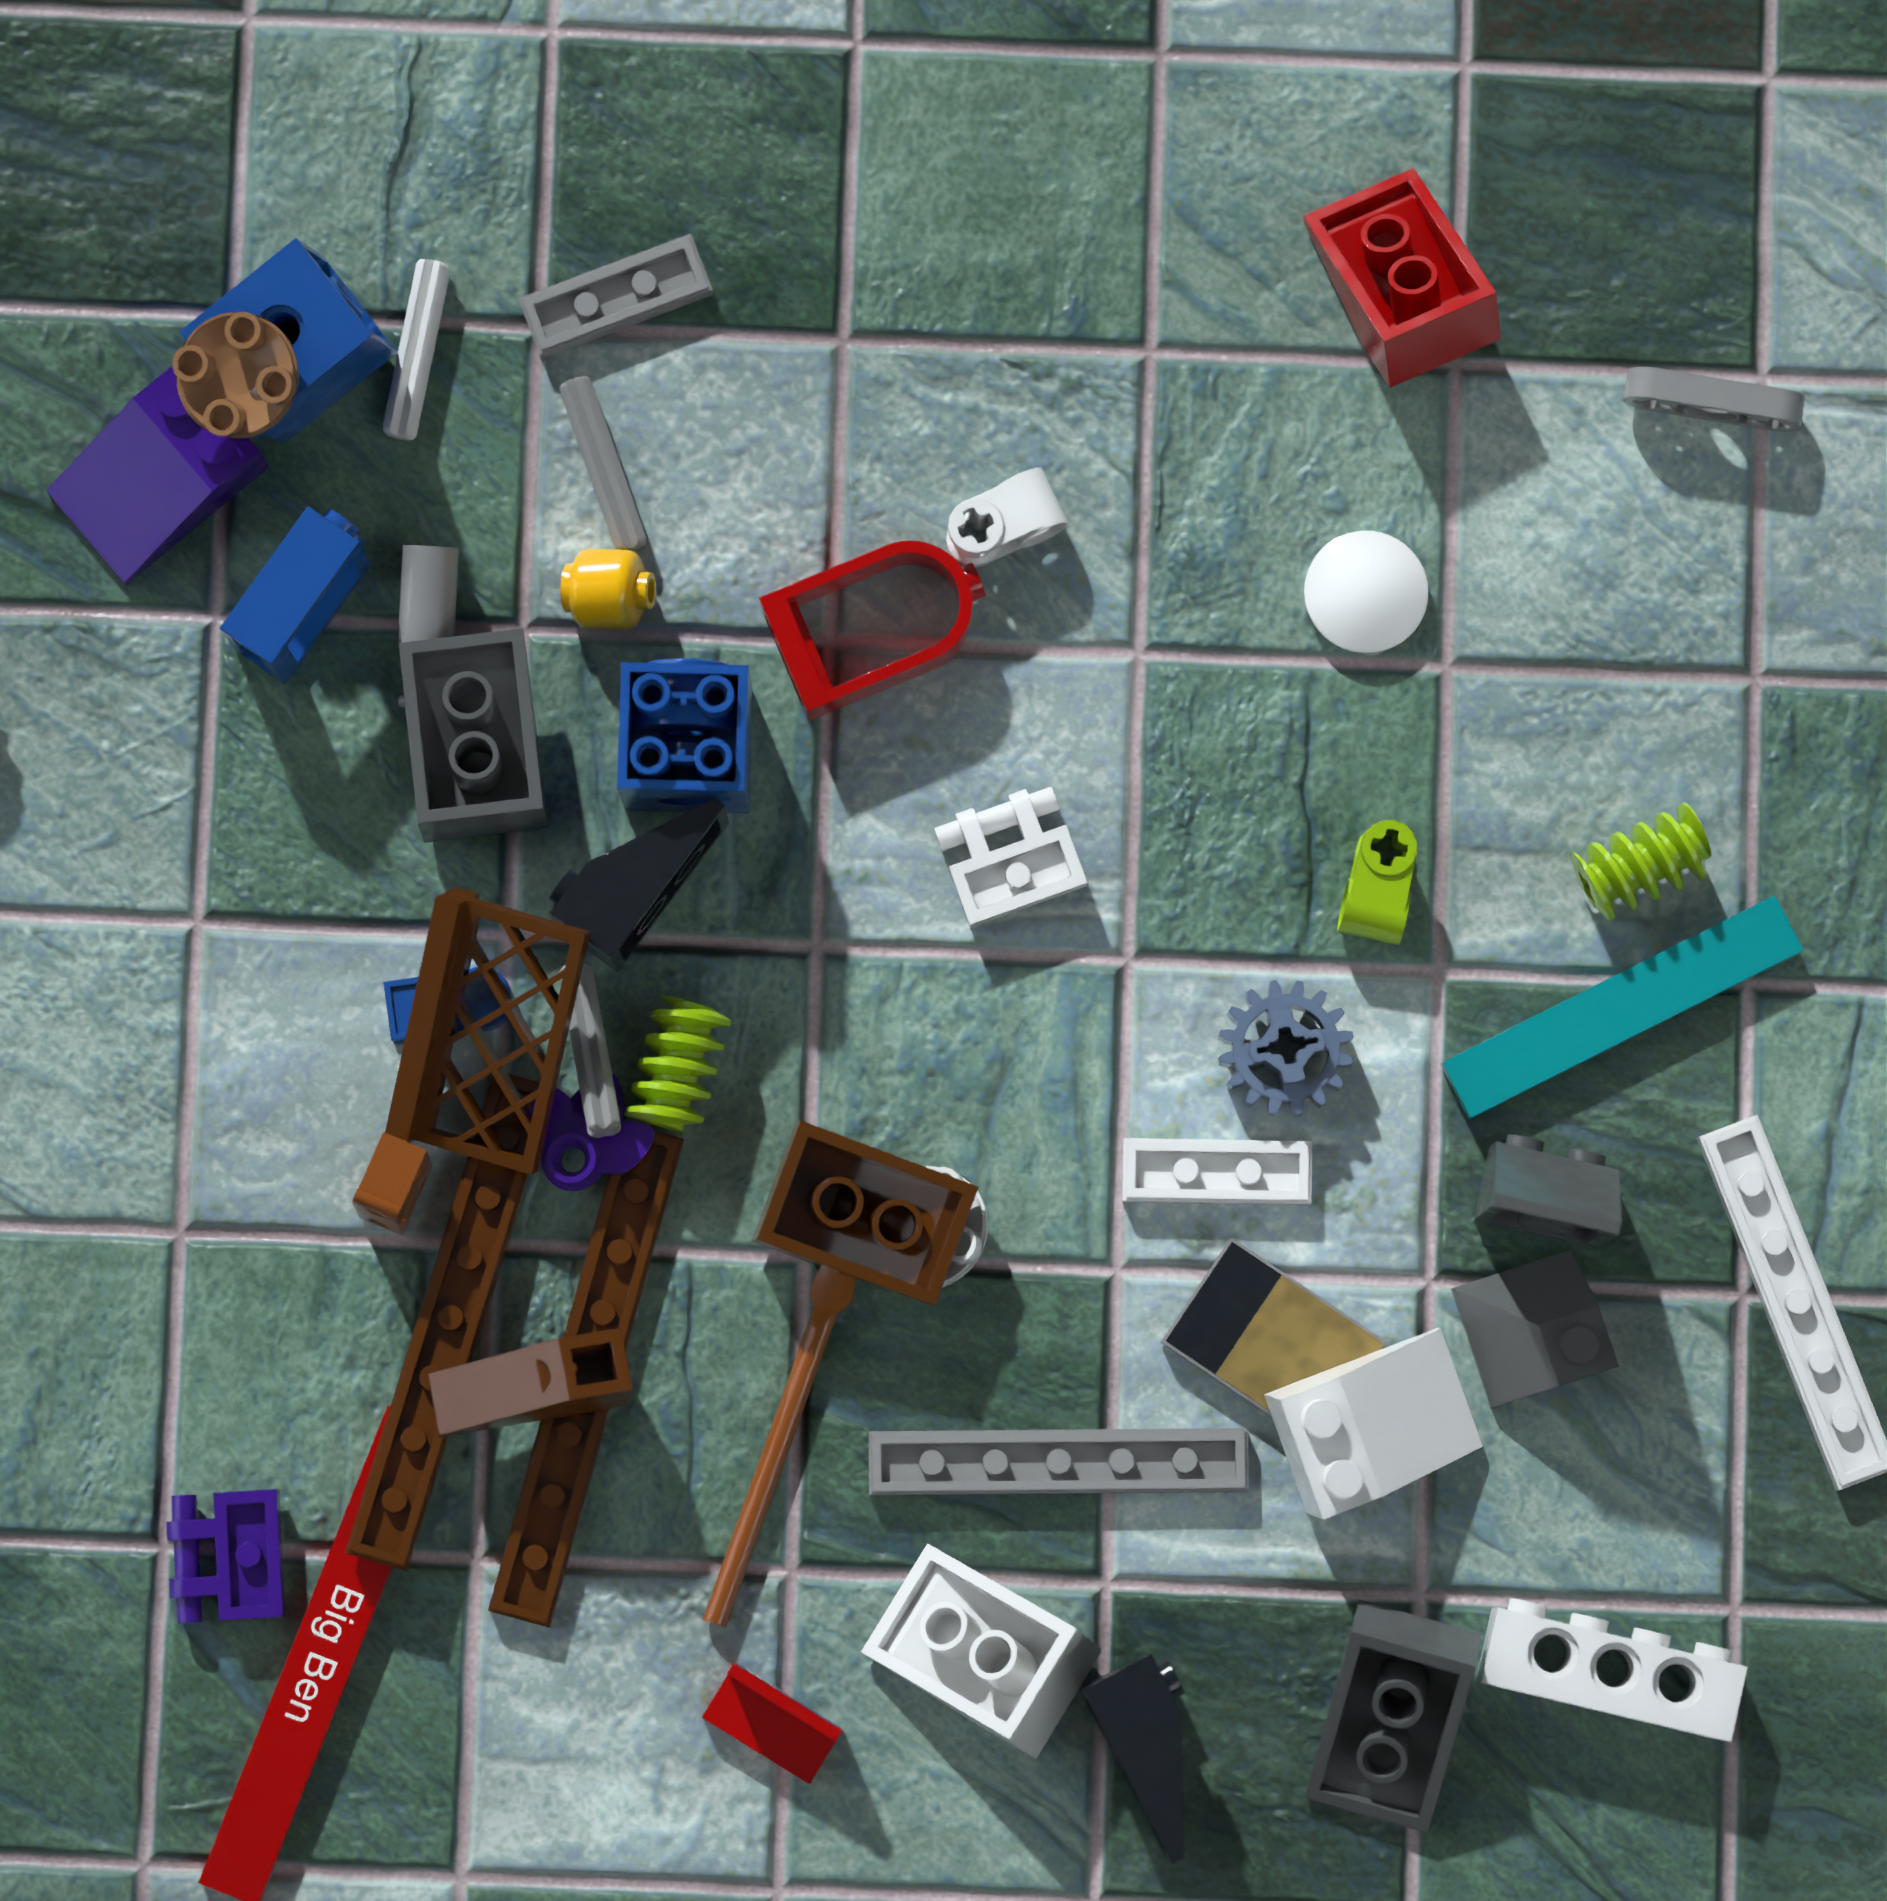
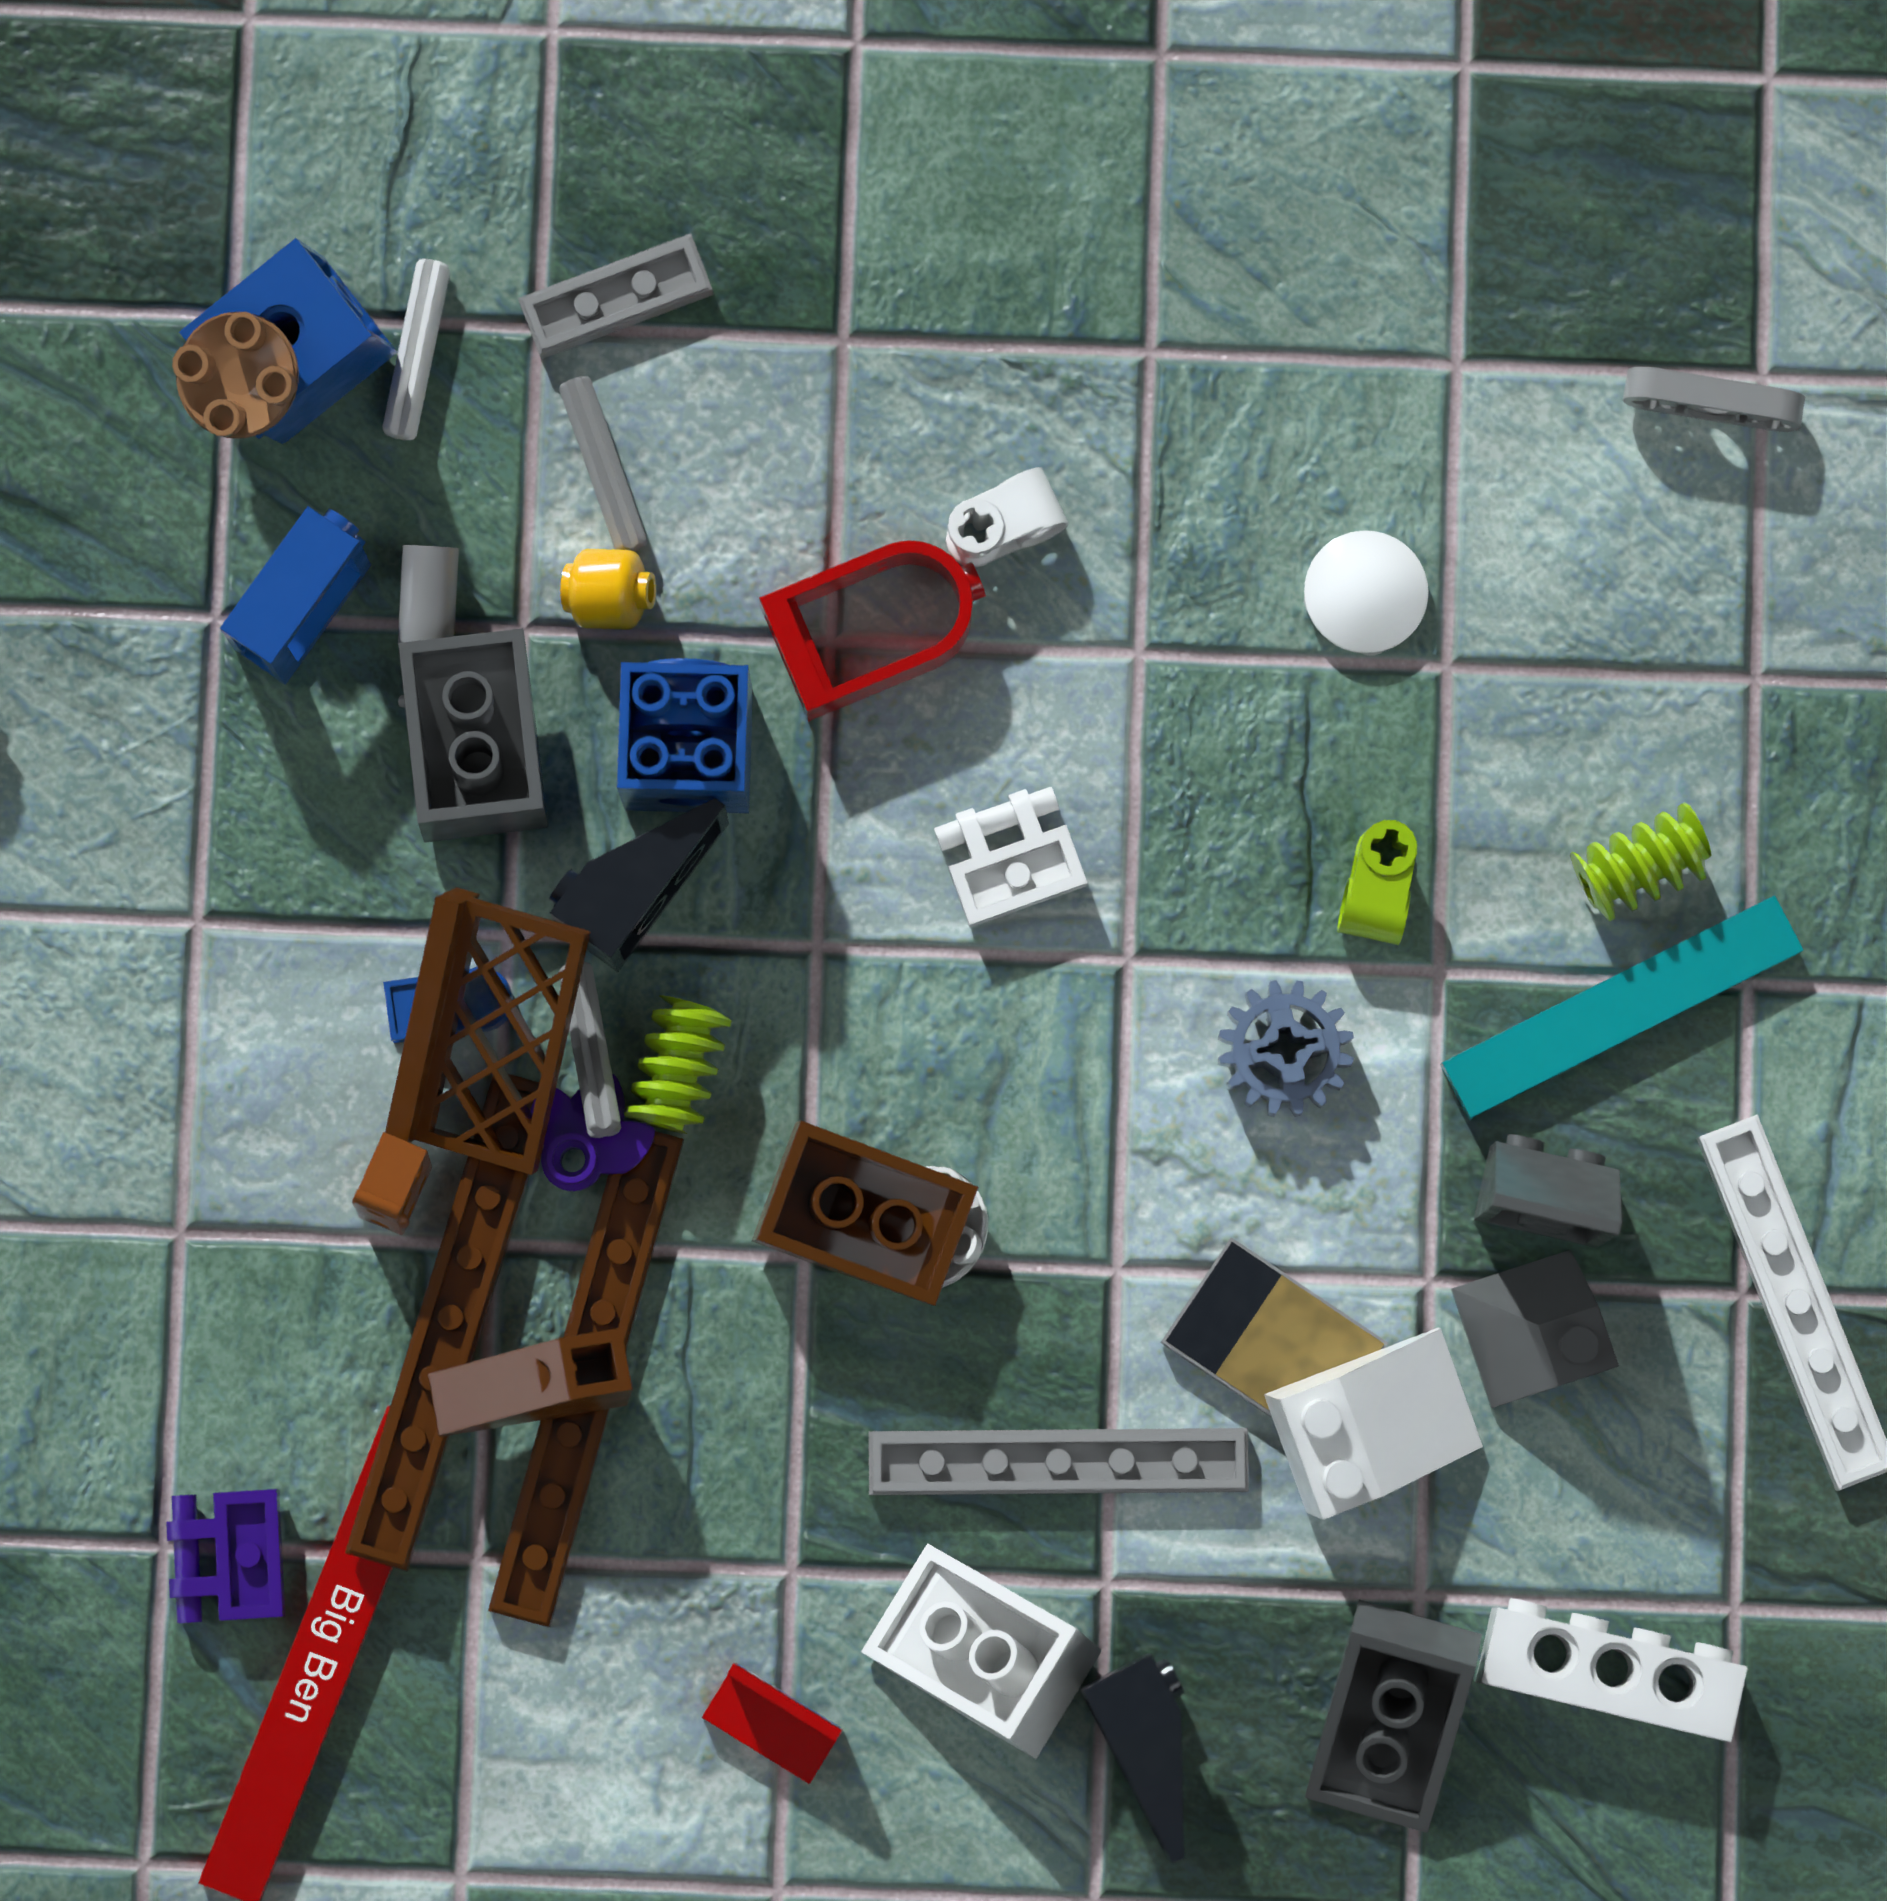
(151, 479): dark purple slope -> none
(830, 1295): dark orange piece -> none
(1217, 1171): white tile -> none
(1404, 277): red slope -> none

